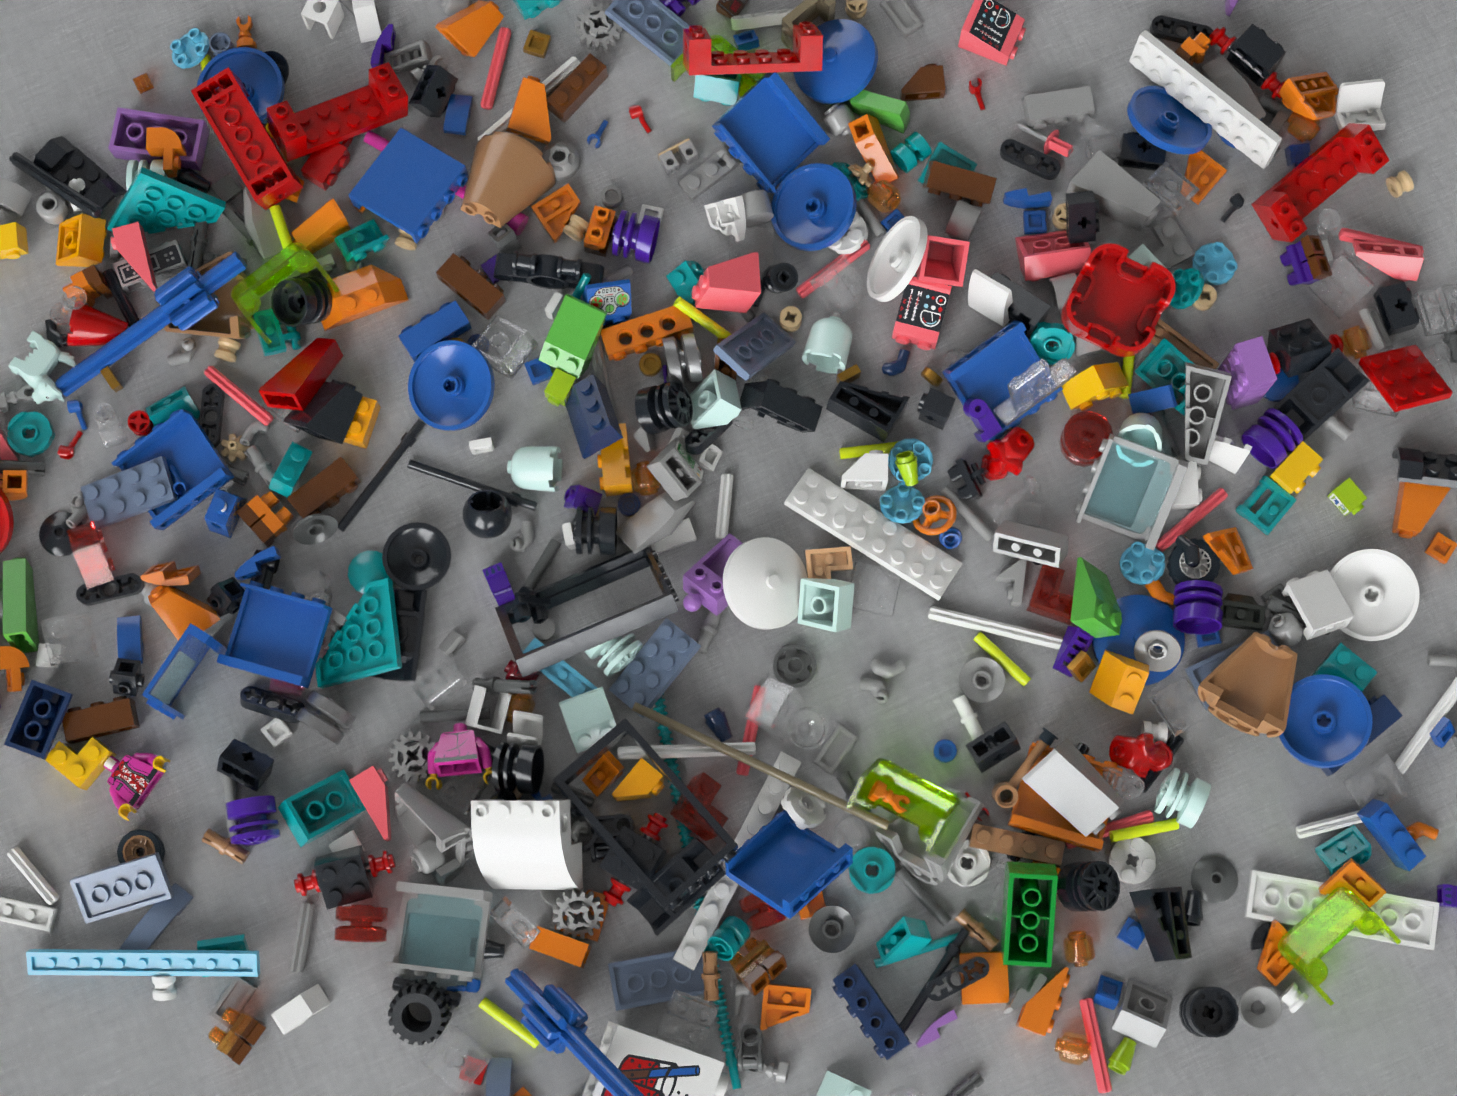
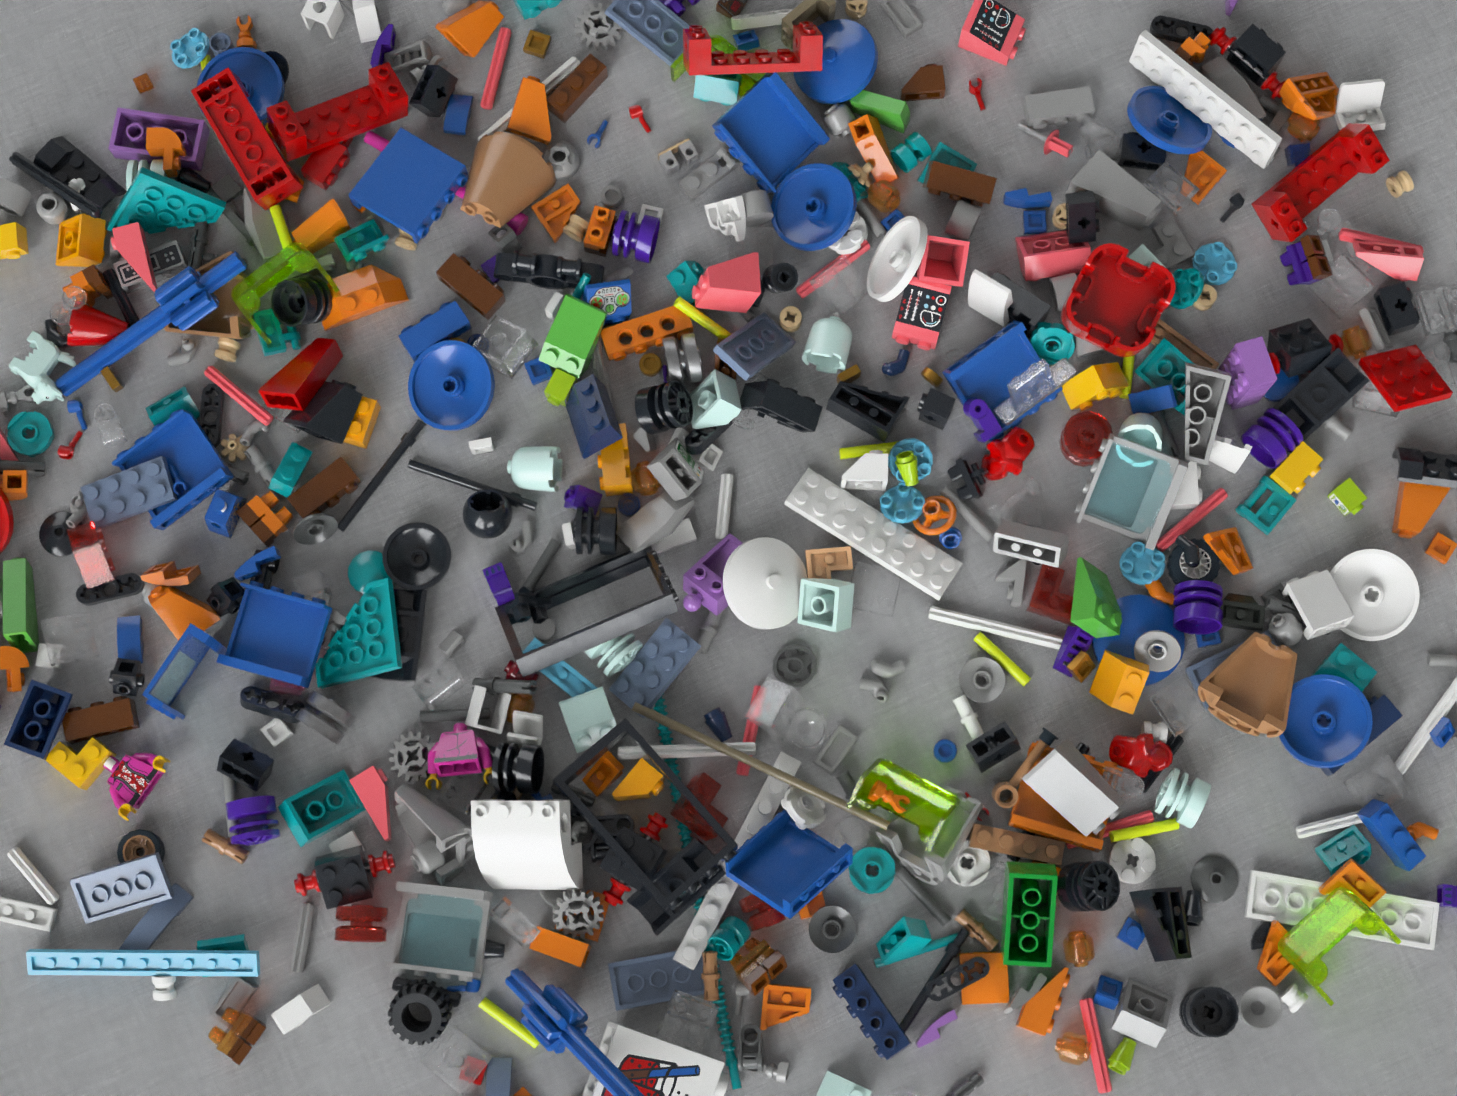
(136, 420): red wheel -> none
(1047, 160): black beam -> none

